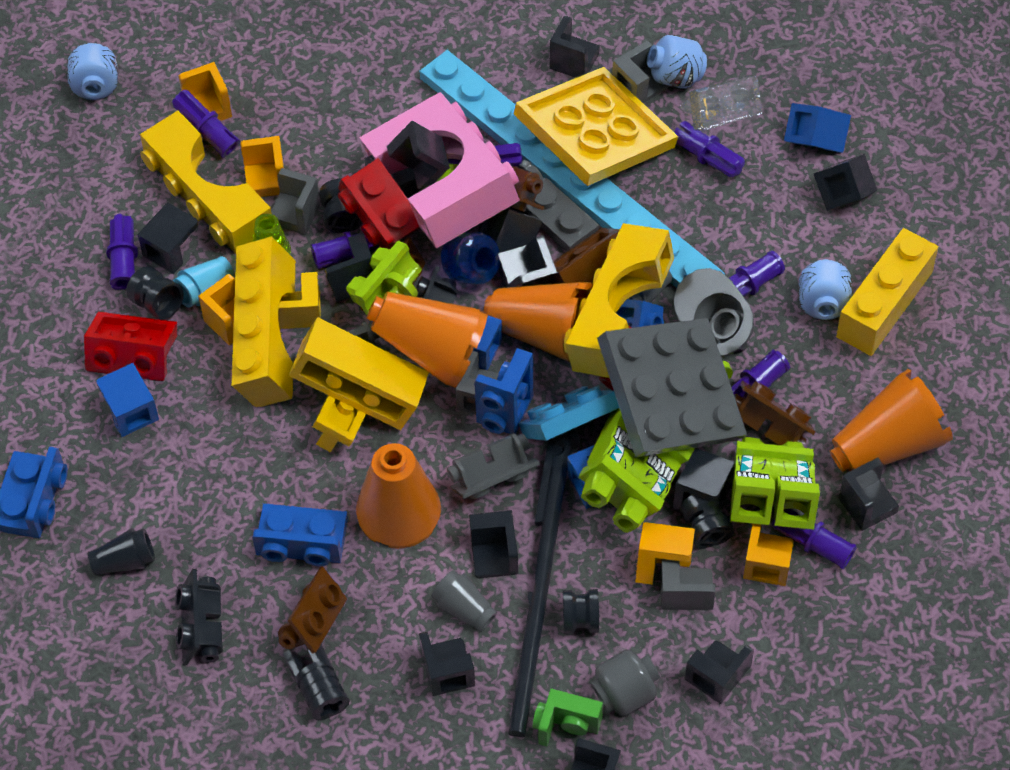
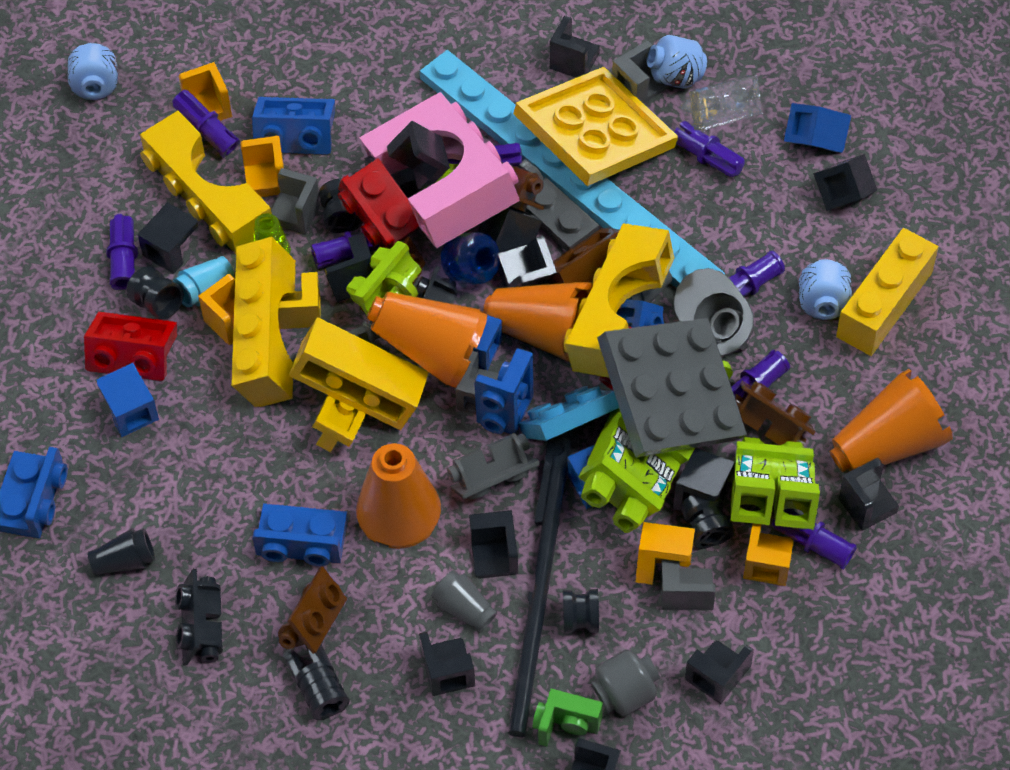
(299, 122): none -> blue bracket

